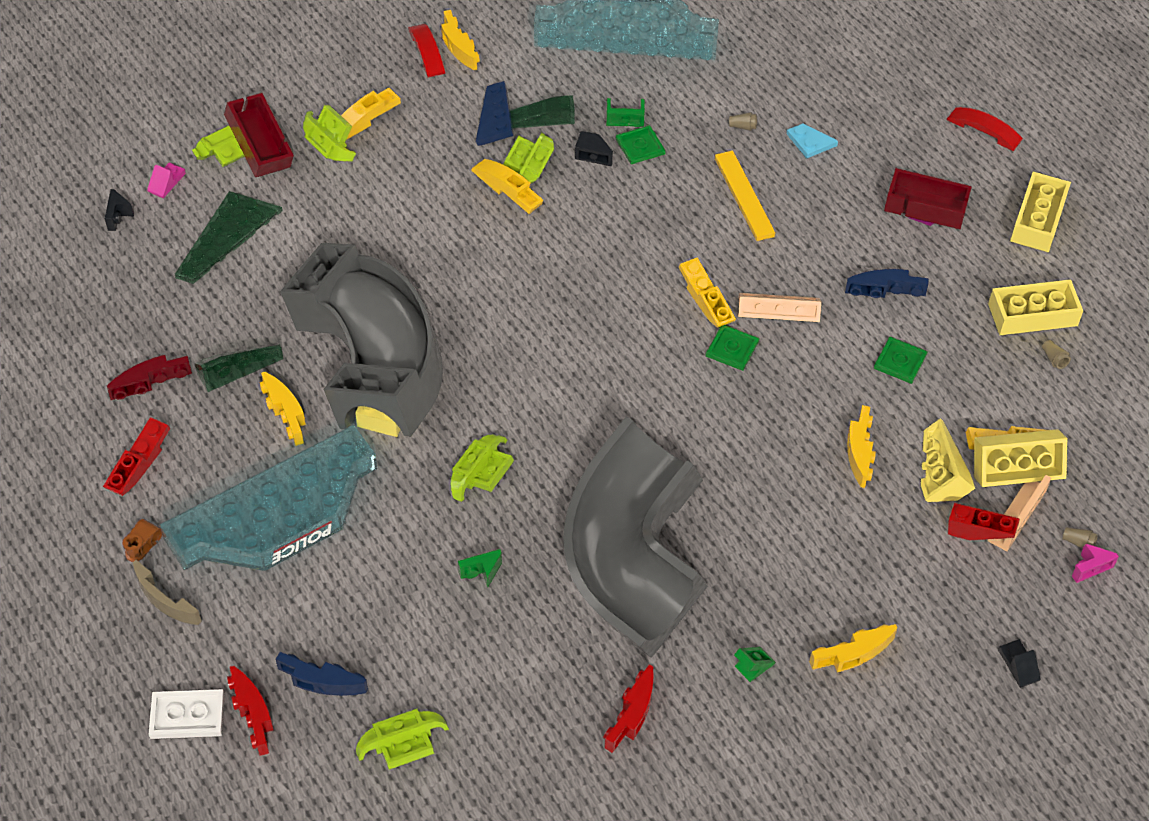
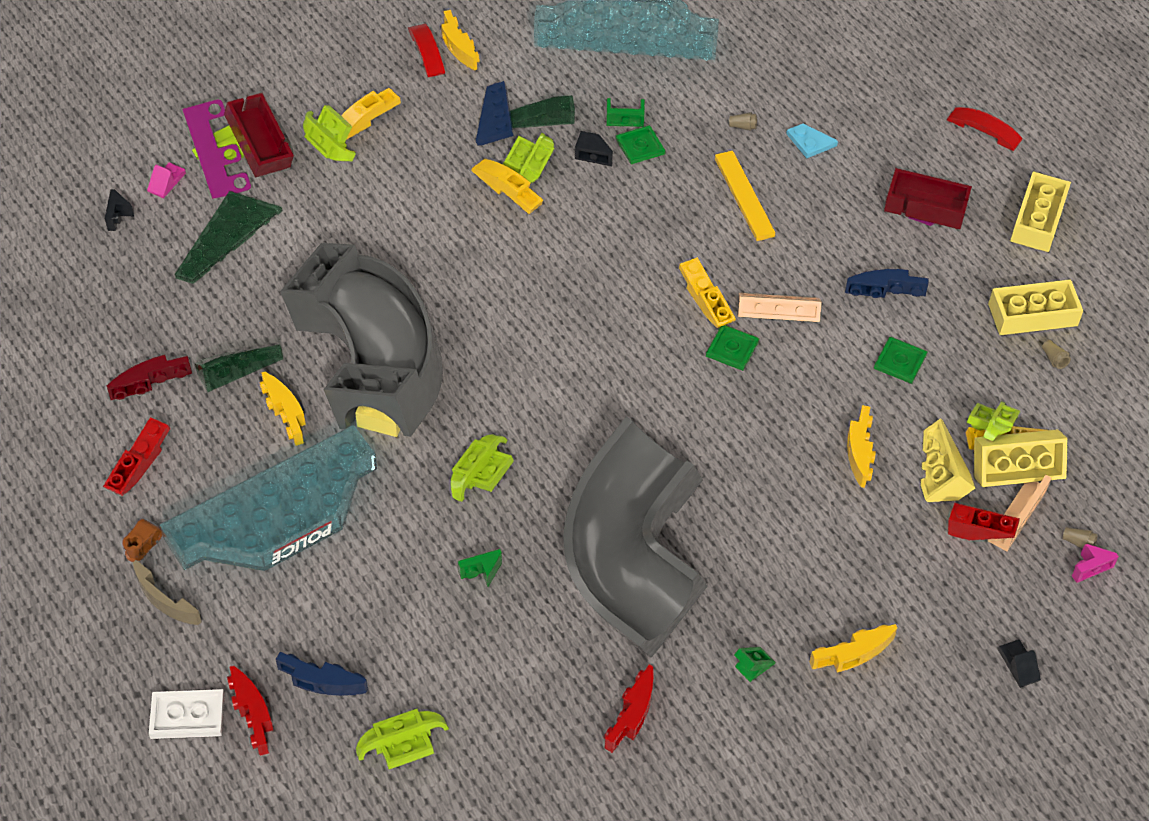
(211, 156): none -> magenta piece
(993, 421): none -> lime plate

